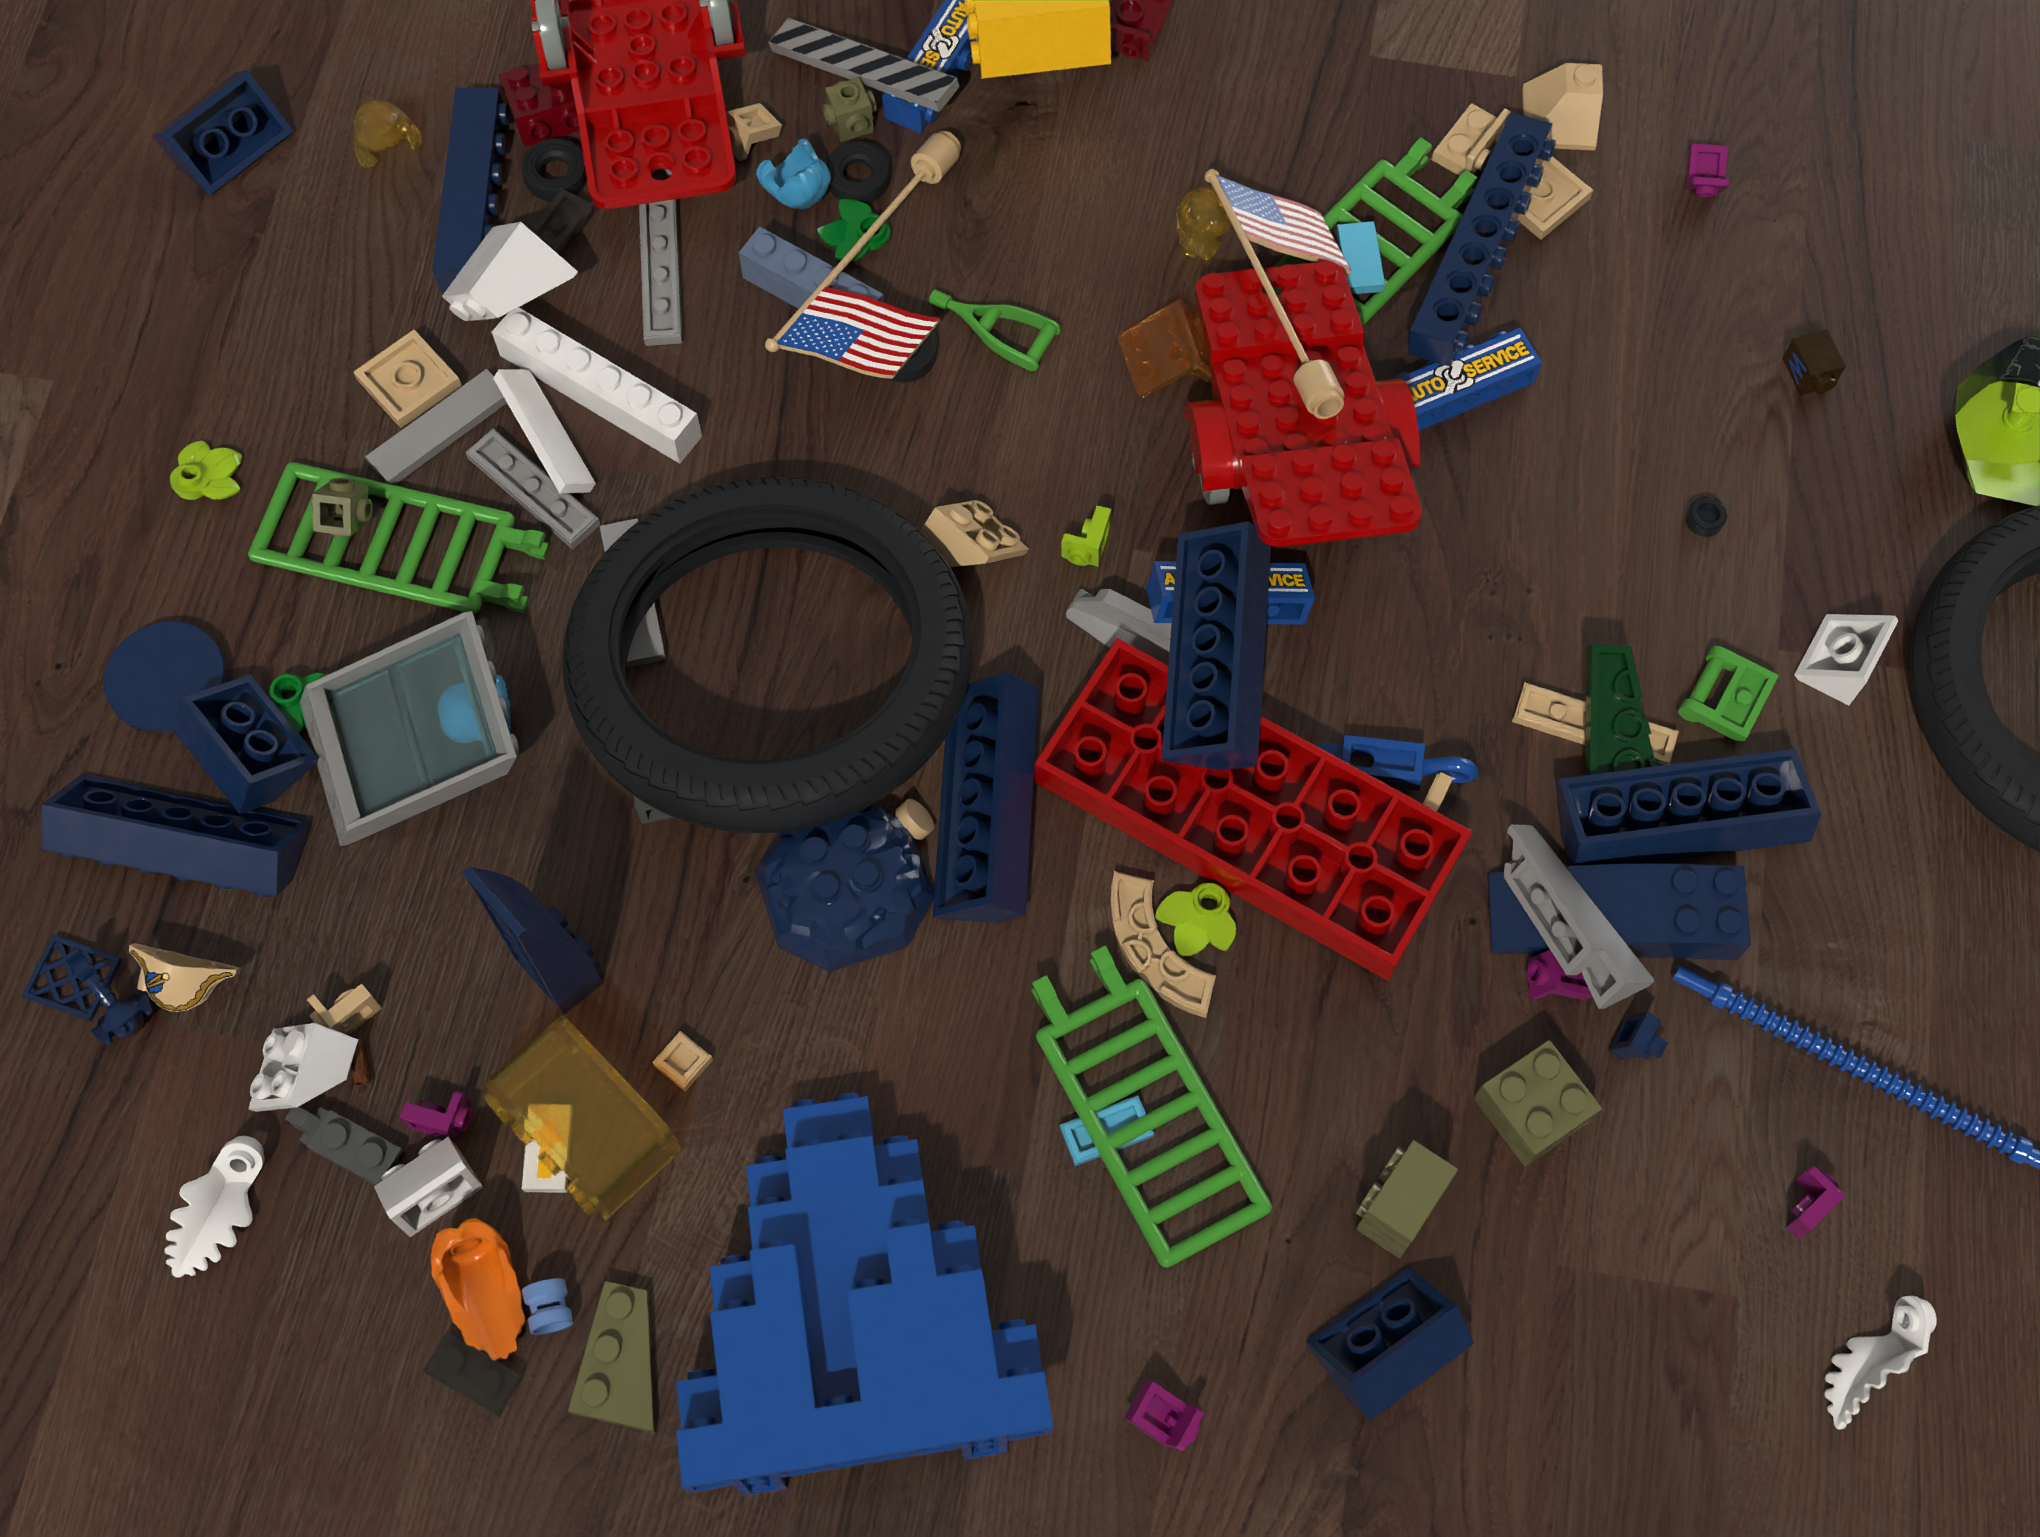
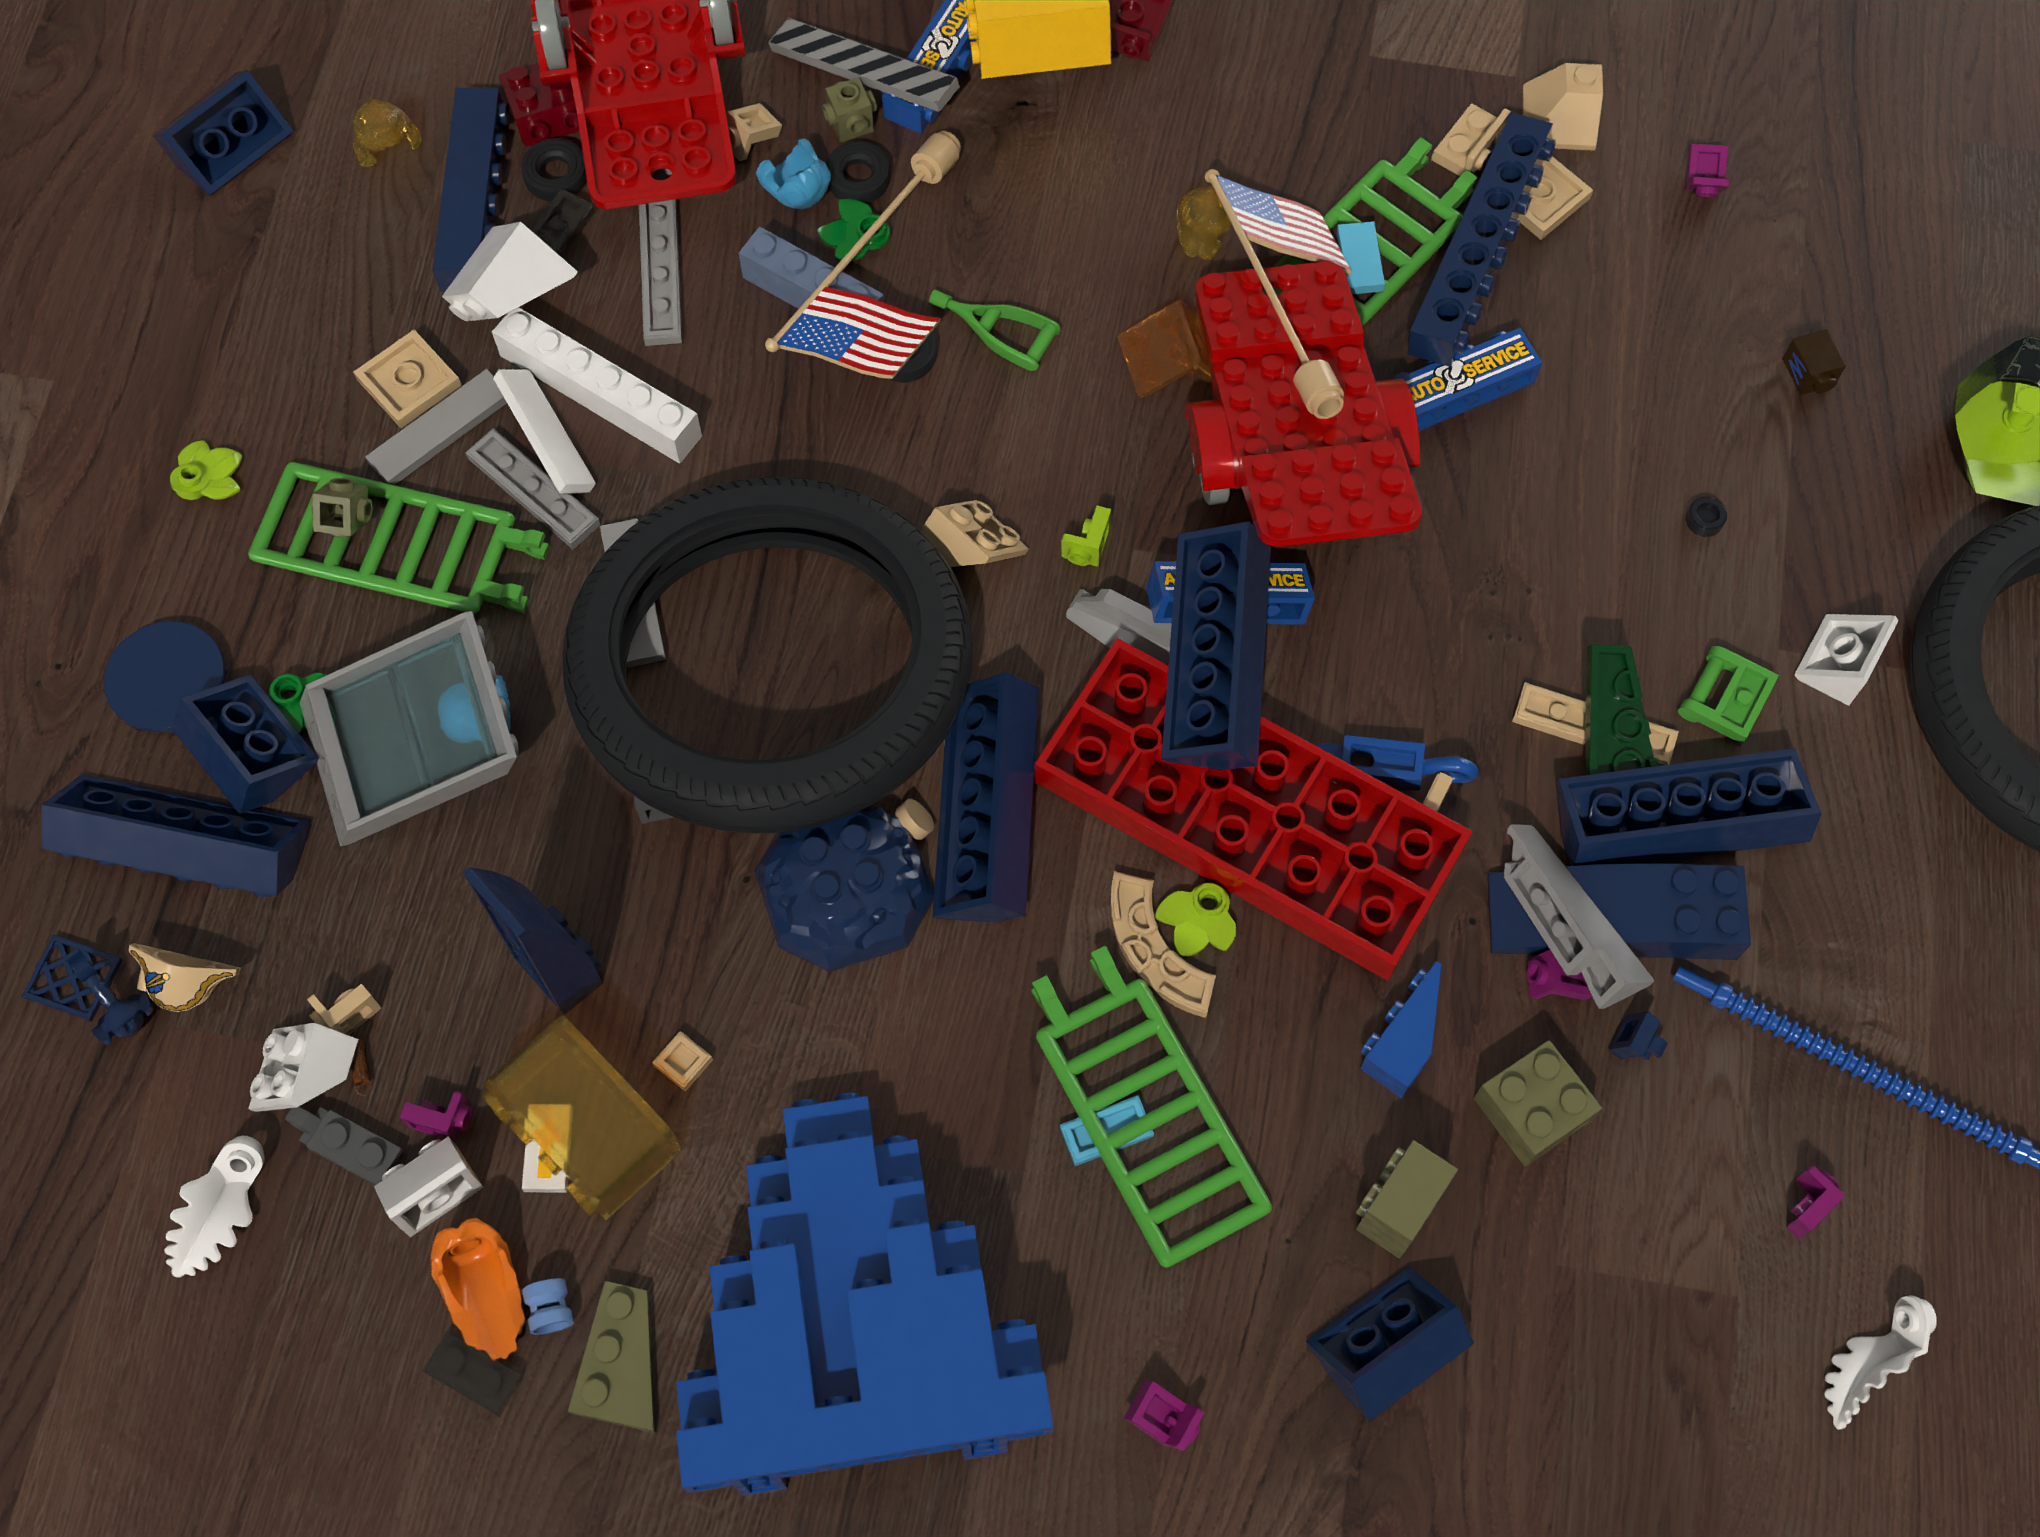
(1407, 1042): none -> blue slope

